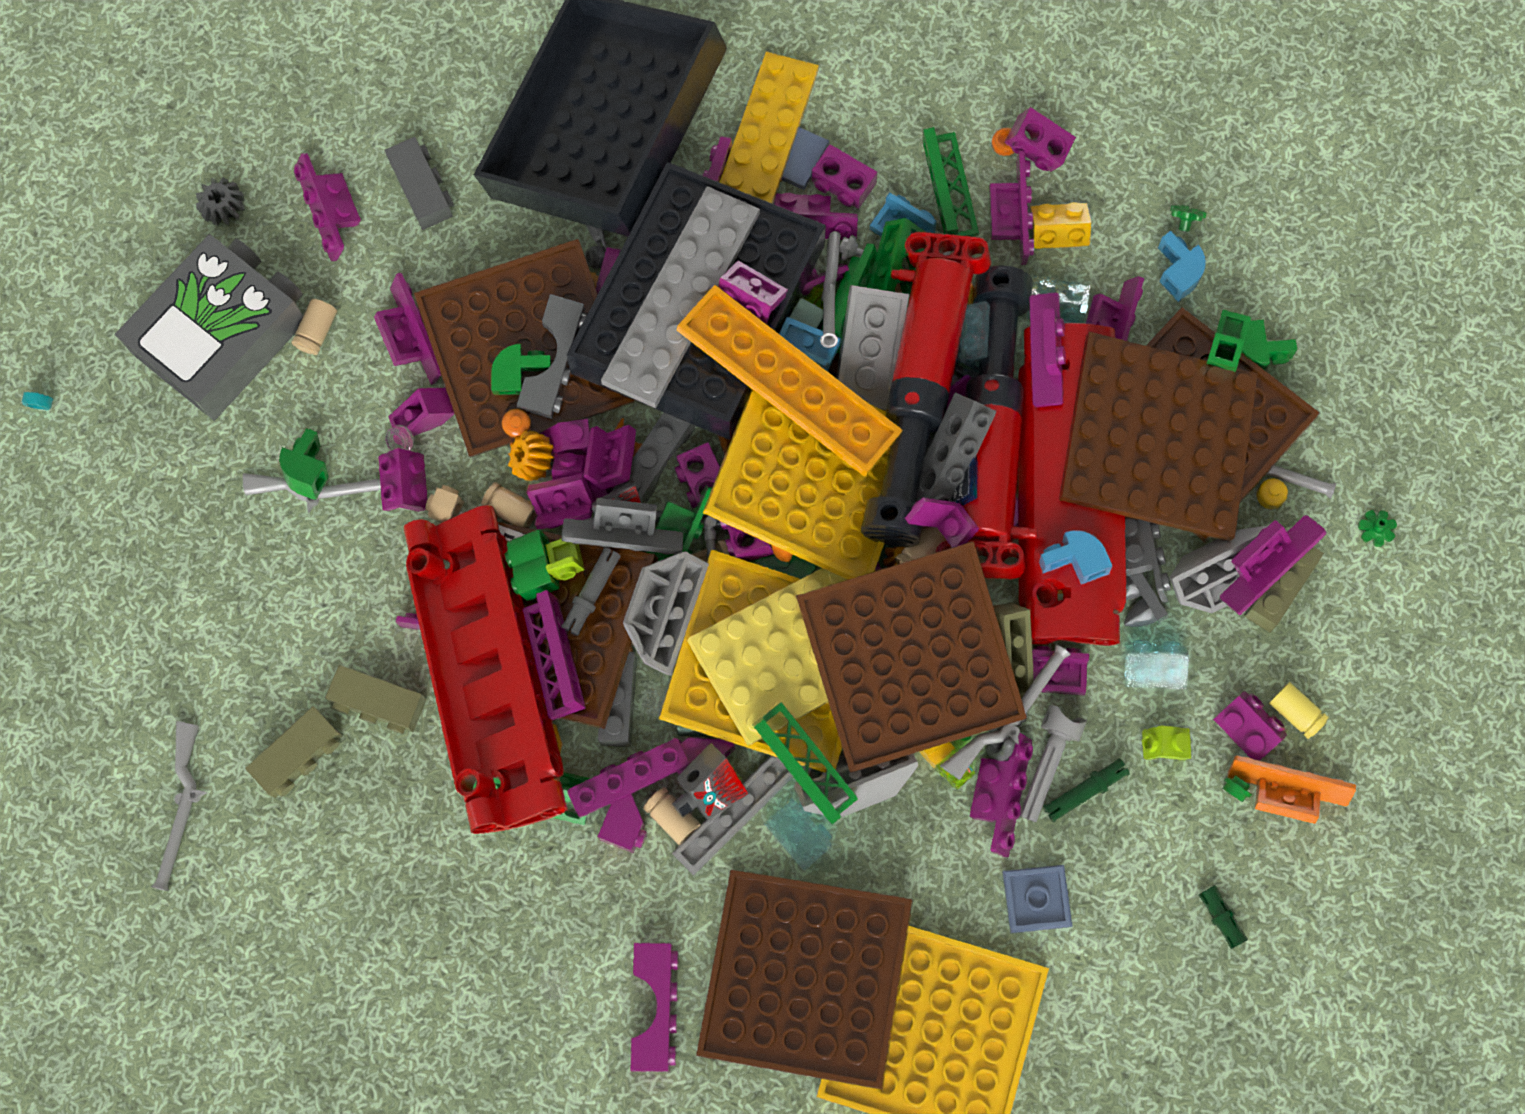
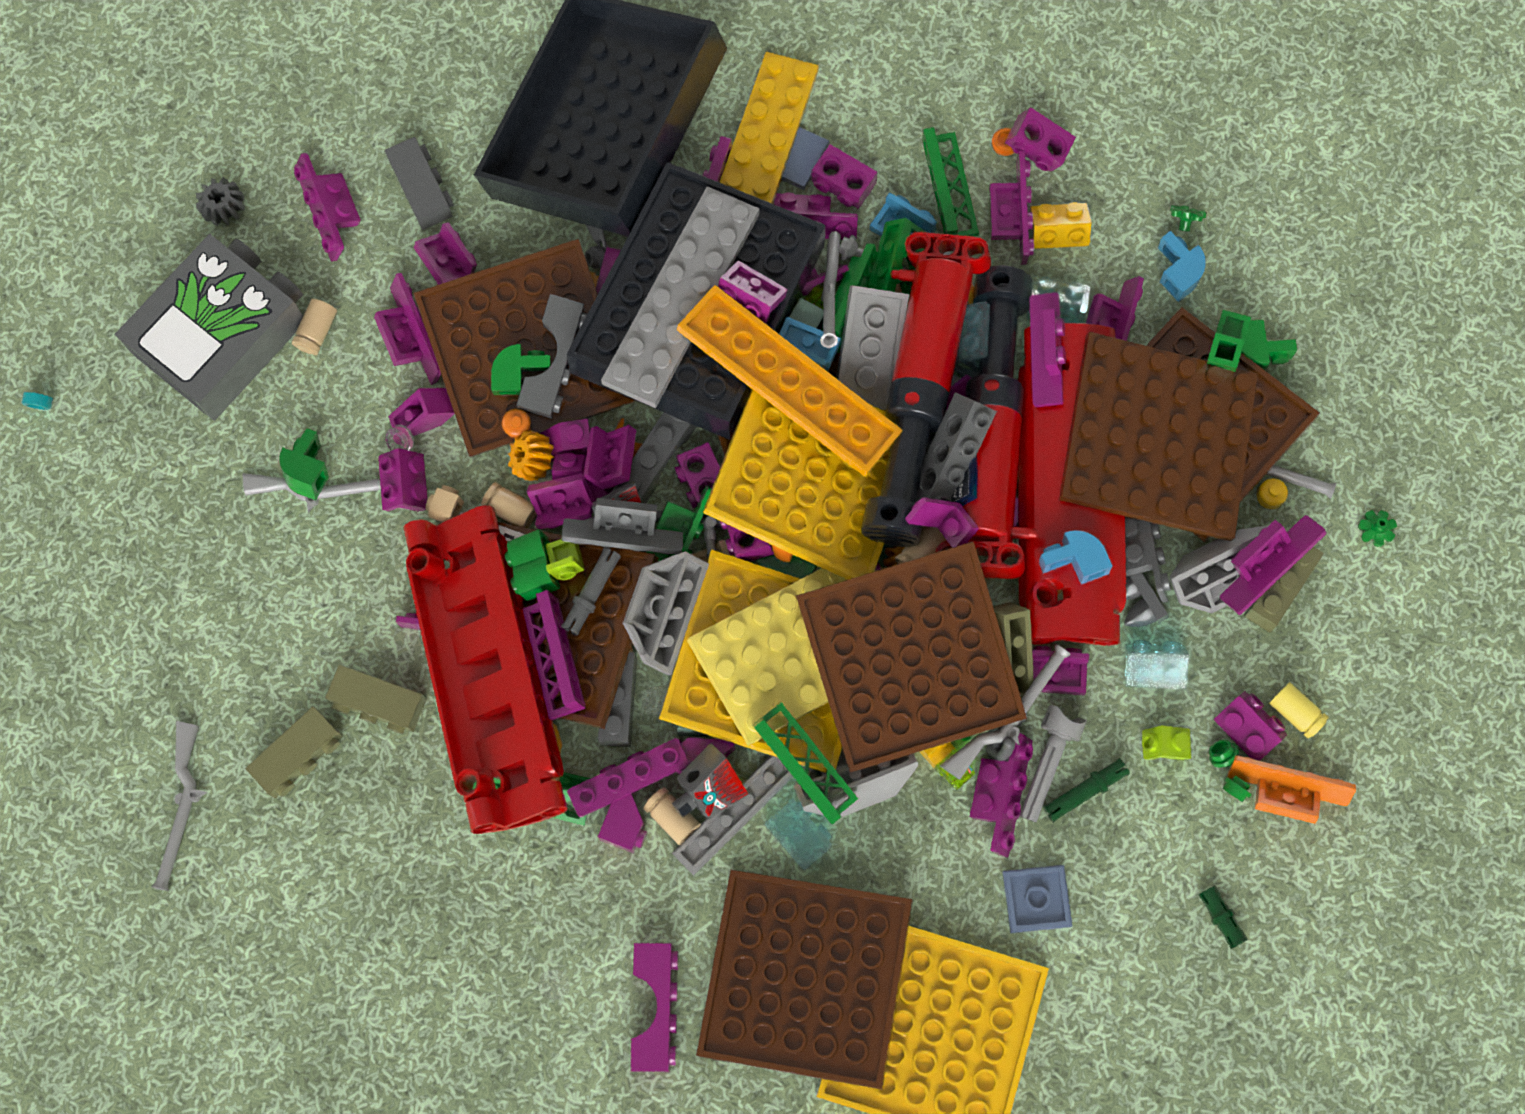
(445, 255): none -> magenta bracket
(1223, 753): none -> green plate

